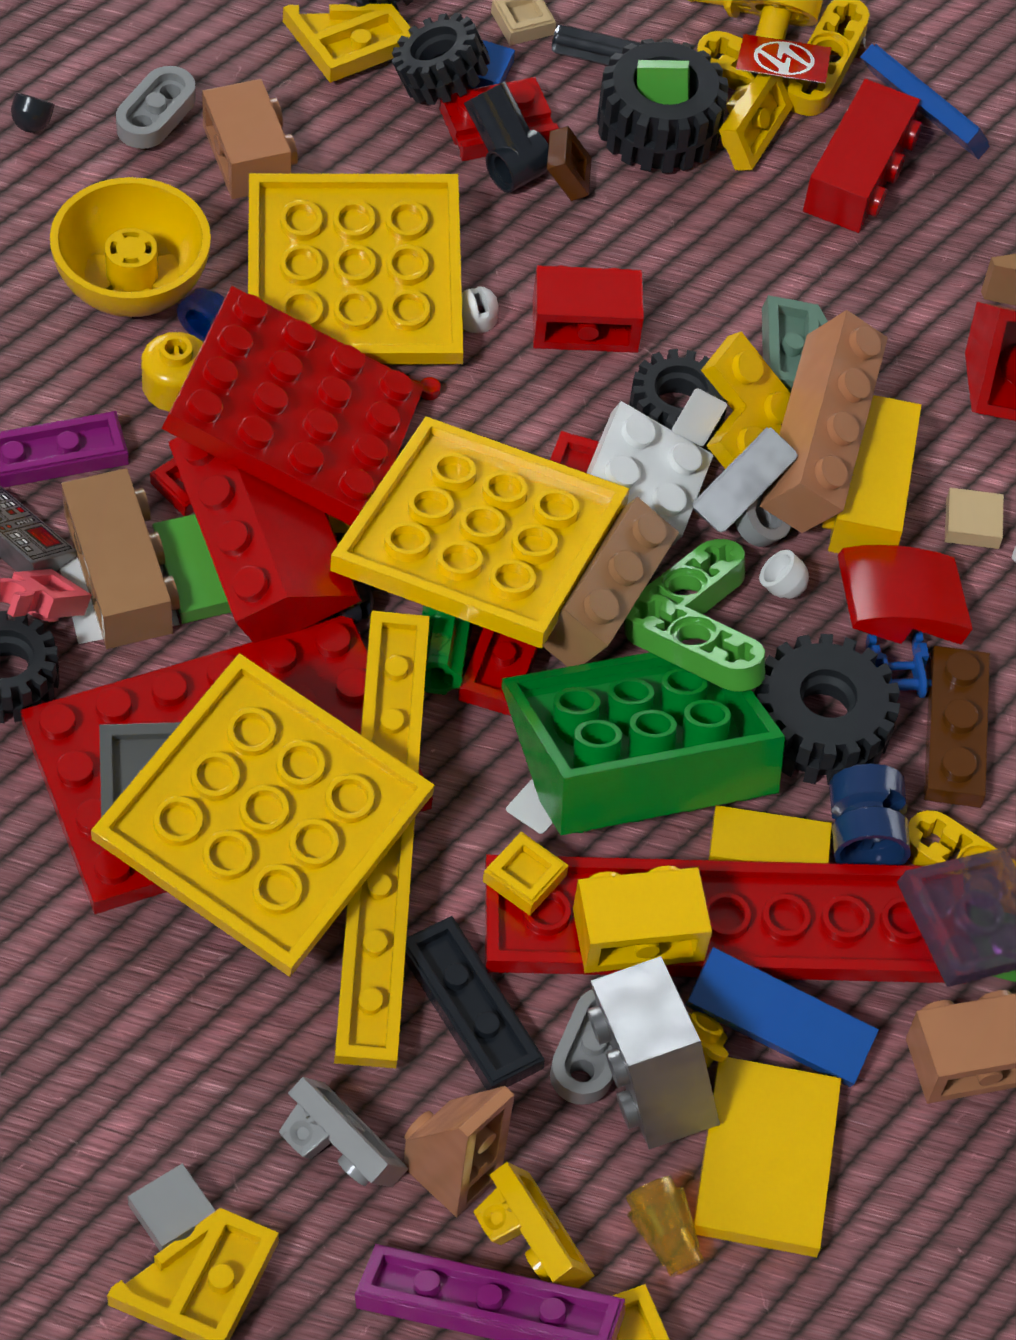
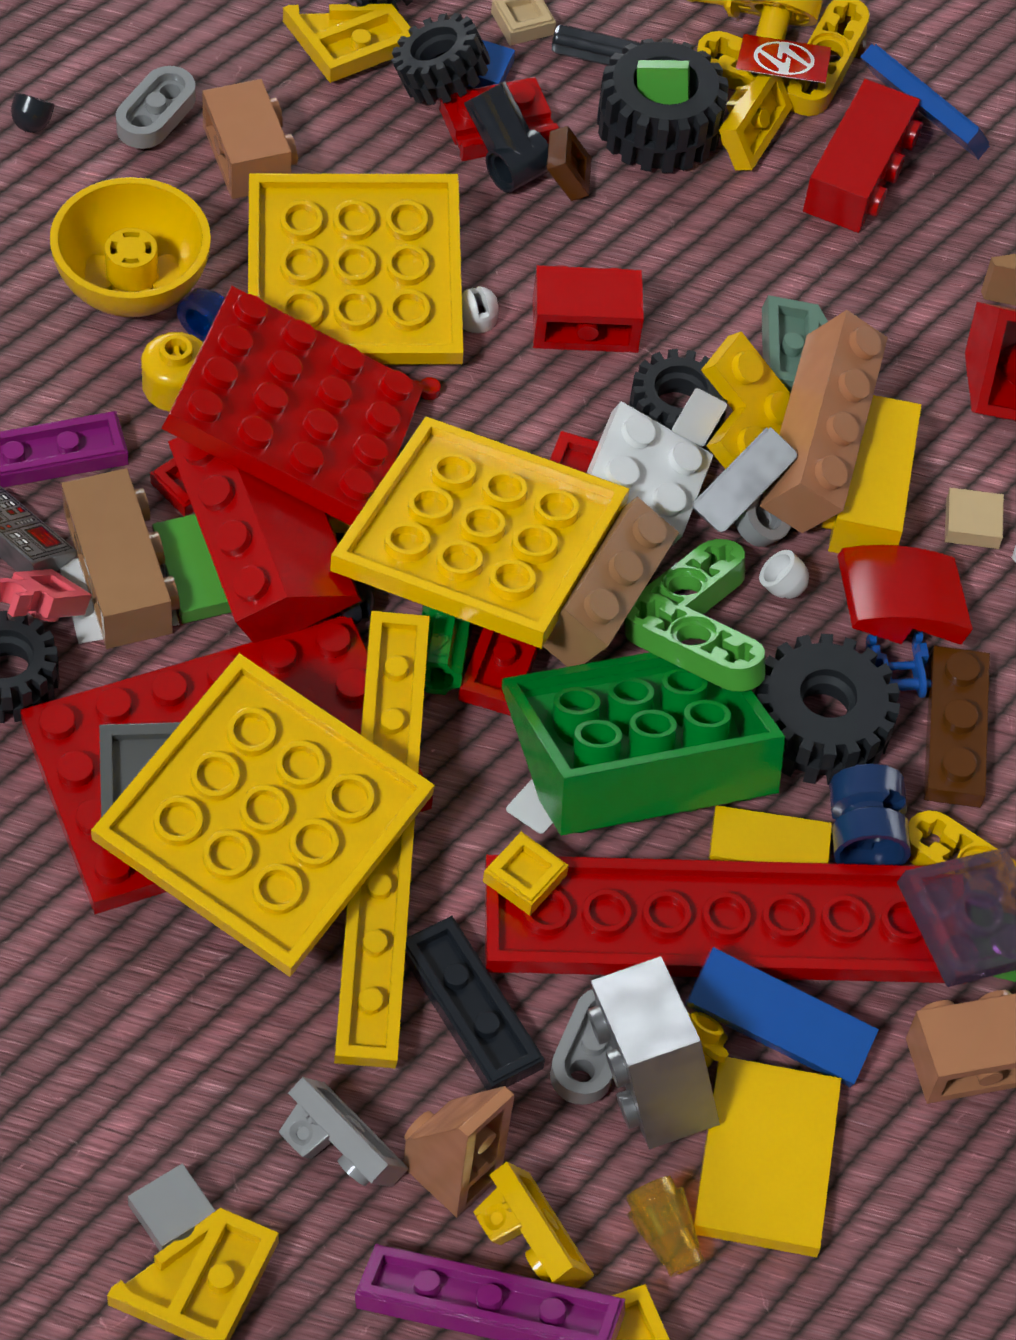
(641, 918): yellow brick -> none

